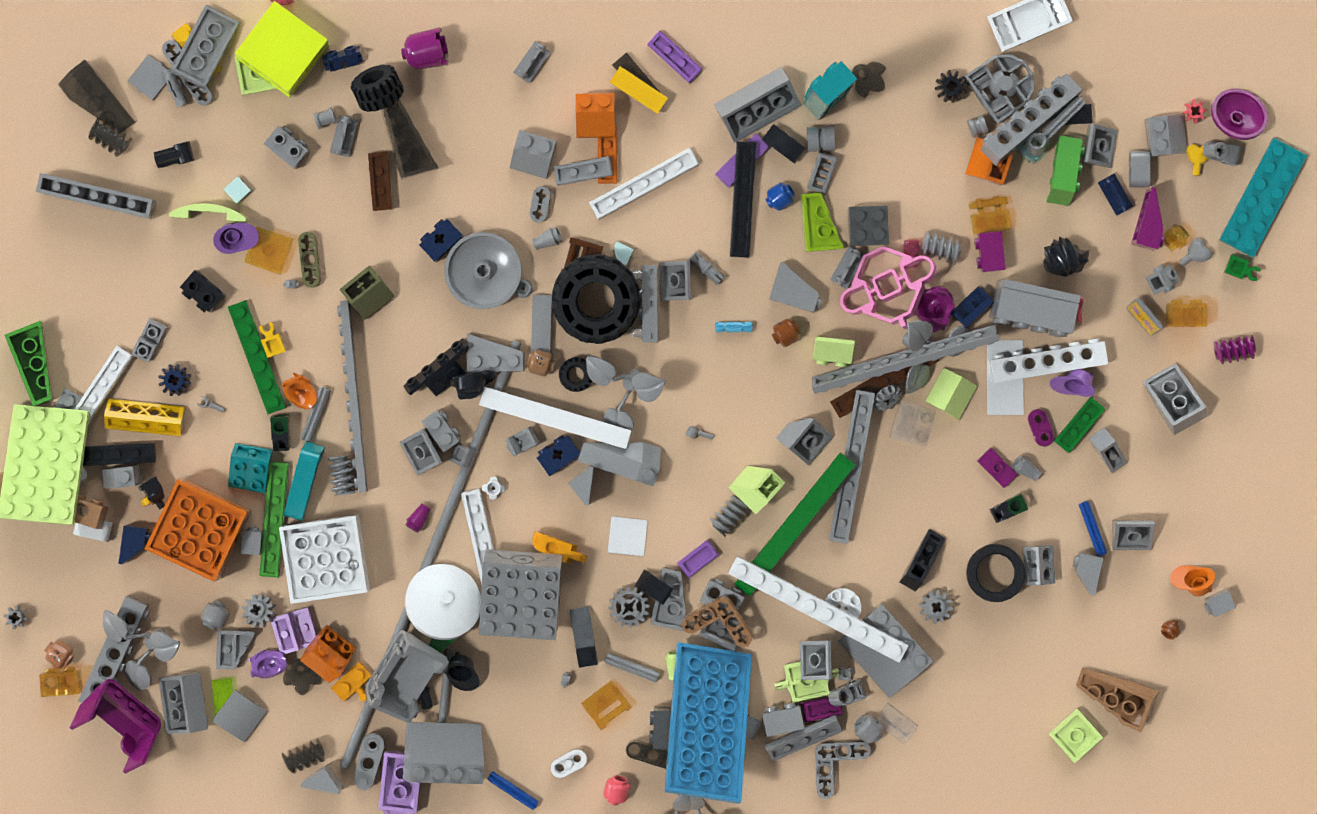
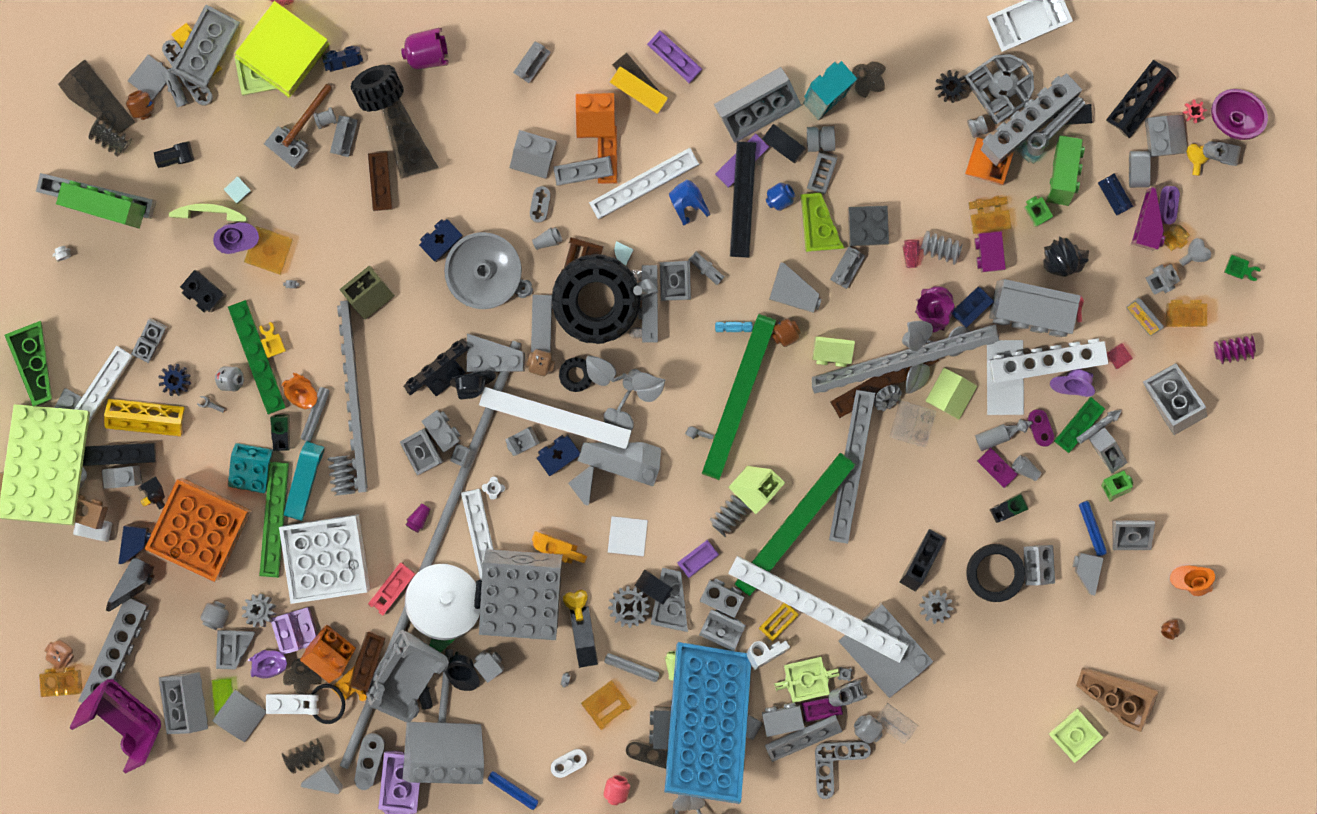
(20, 613): light grey gear -> none
(62, 253): none -> white plate
(100, 204): none -> bright green wedge
(132, 583): none -> slope
(140, 104): none -> dark orange head
(159, 641): light grey plant -> none
(229, 378): none -> light grey head
(251, 541): light grey brick -> none
(291, 704): none -> white plate
(306, 116): none -> dark orange bar
(313, 244): olive beam -> none
(342, 701): none -> black tyre
(366, 662): none -> reddish brown plate
(392, 588): none -> coral plate
(477, 601): none -> black piece
(488, 664): none -> light grey brick
(576, 602): none -> yellow rock
(645, 289): none -> light grey bar
(686, 195): none -> blue helmet
(718, 613): medium nougat beam -> none
(738, 396): none -> green beam
(767, 655): none -> white plate
(775, 635): none -> yellow tile
(805, 438): light grey slope -> none
(815, 660): light grey slope -> none
(845, 598): white plate -> none
(870, 308): bright pink piece -> none
(1000, 434): none -> light grey wheel
(1044, 214): none -> bright green brick
(1099, 146): light grey slope -> none
(1112, 416): none -> light grey piece
(1119, 356): none -> clear pink tile
(1121, 479): none -> bright green brick
(1144, 100): none -> black fence
(1169, 204): none -> medium lavender plate
(1219, 603): light grey brick -> none
(1263, 197): teal plate -> none

